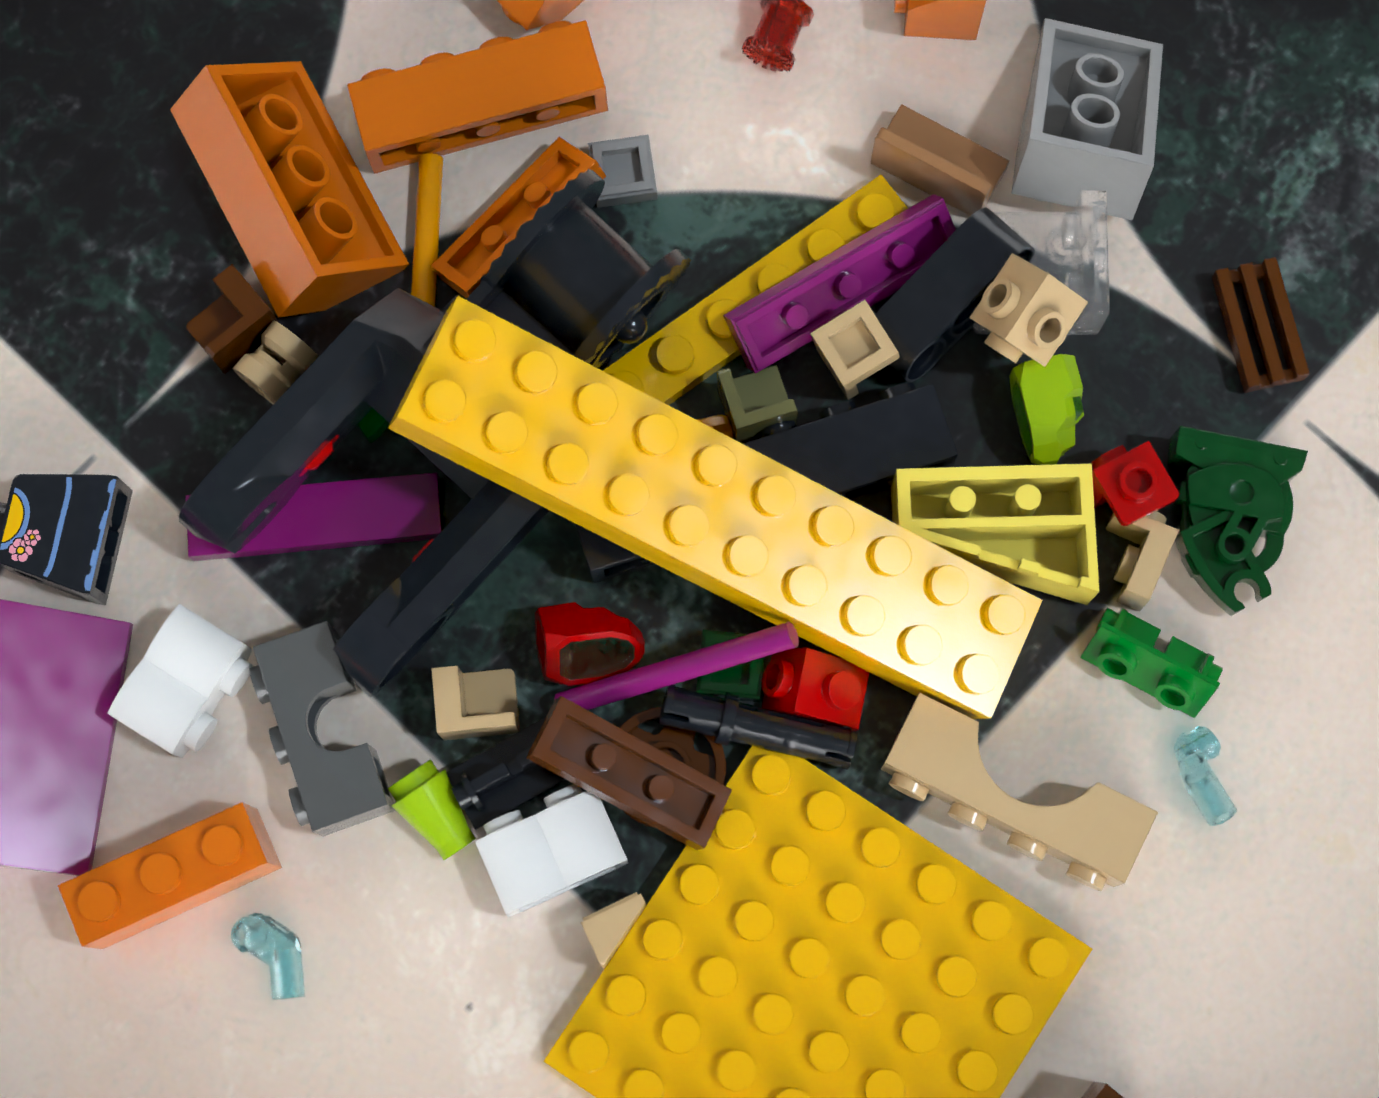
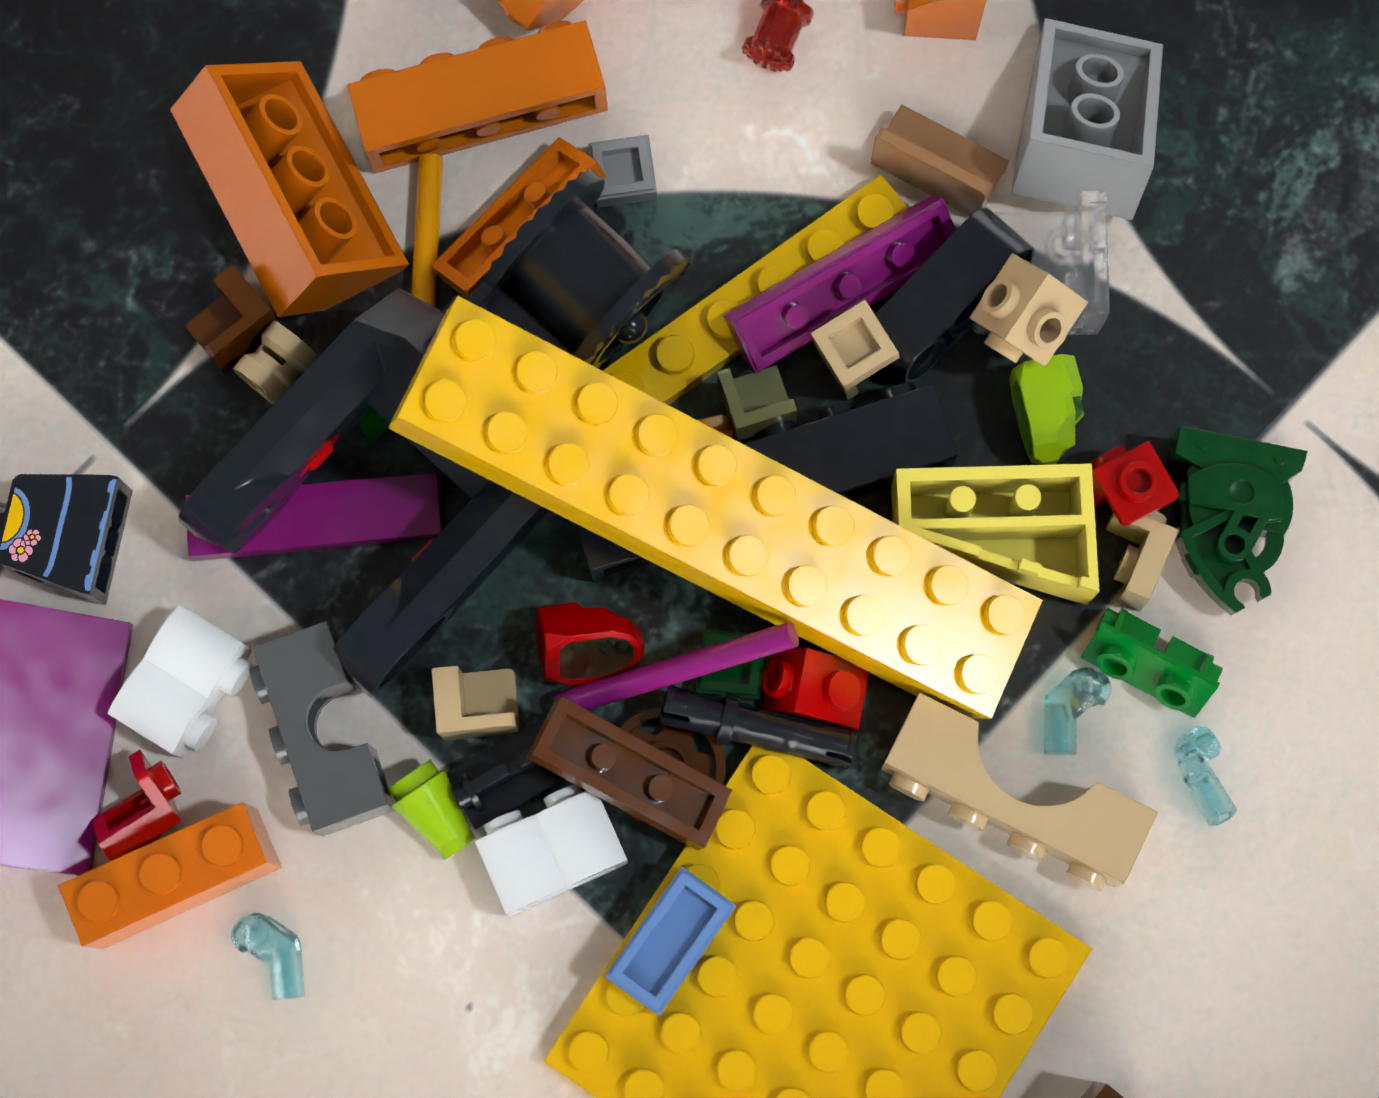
(142, 815): none -> red bracket
(611, 925): tan slope -> none
(670, 941): none -> medium blue tile
(1069, 701): none -> clear light blue arm
(1247, 275): reddish brown tile -> none

